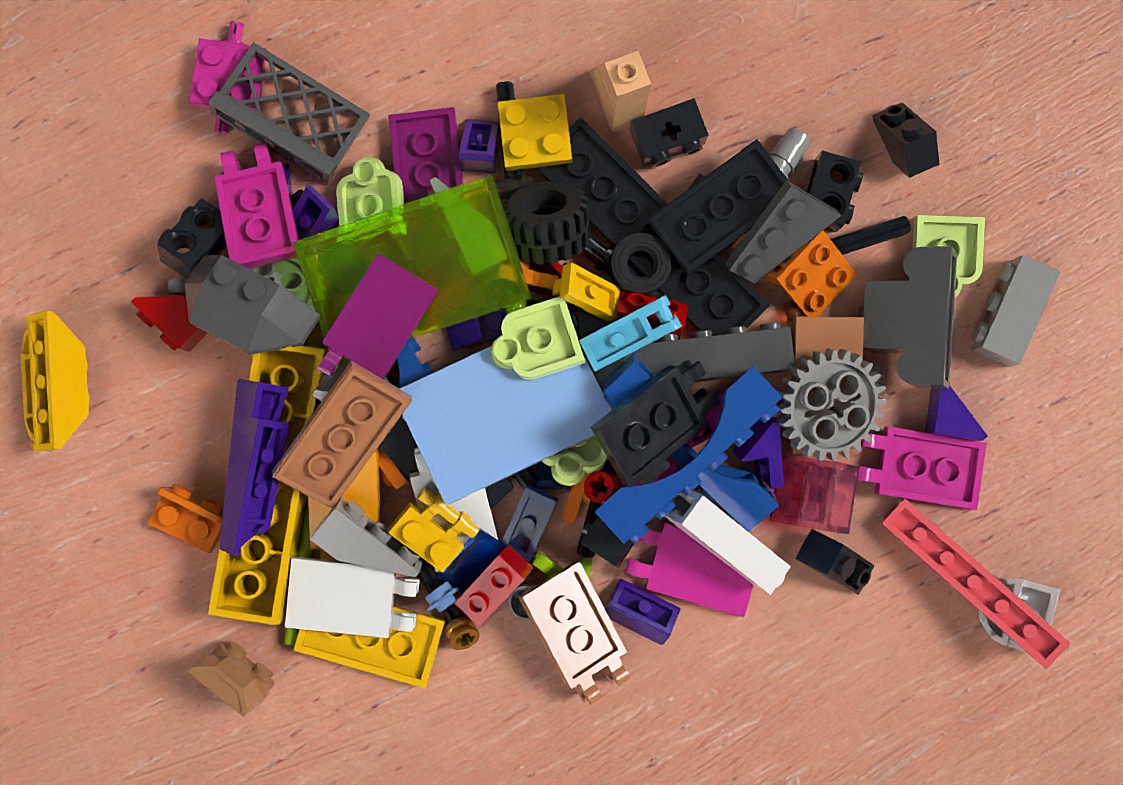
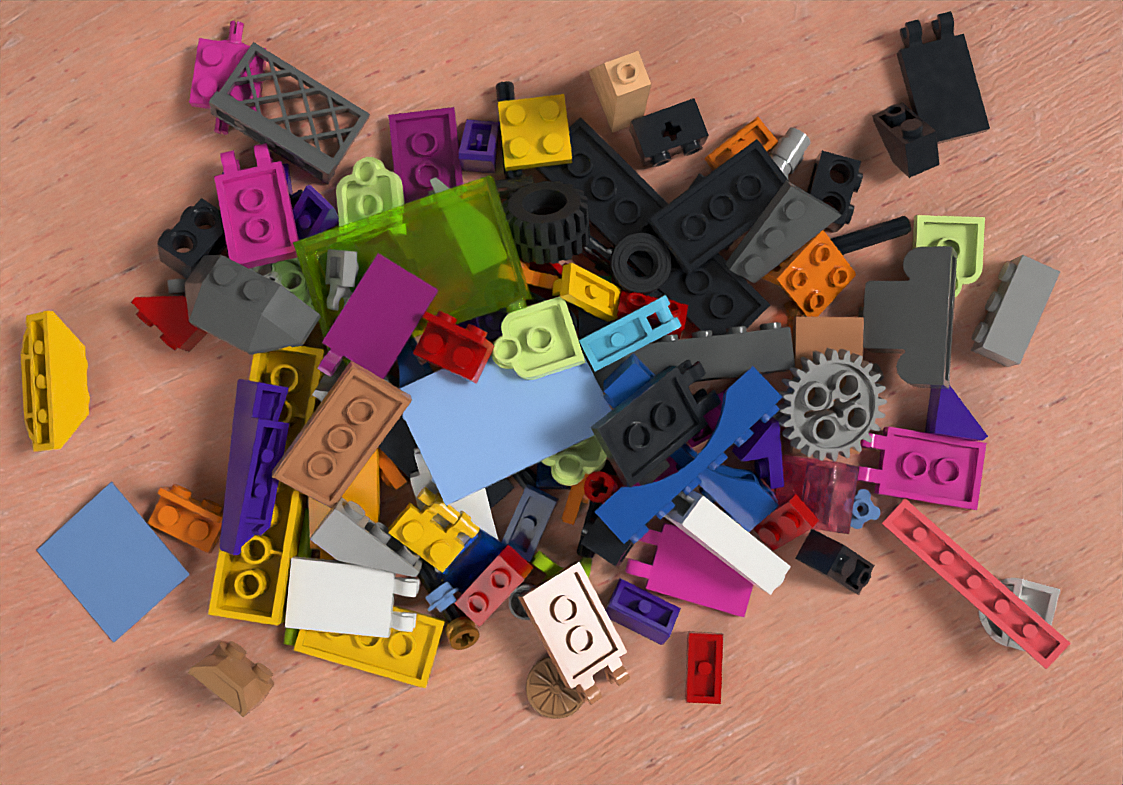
(113, 562): none -> medium blue piece
(340, 274): none -> light grey plate
(454, 347): none -> red bracket
(548, 692): none -> medium nougat wheel
(704, 667): none -> red plate
(754, 130): none -> orange plate
(786, 523): none -> red plate
(869, 511): none -> medium blue plate
(942, 80): none -> black tile

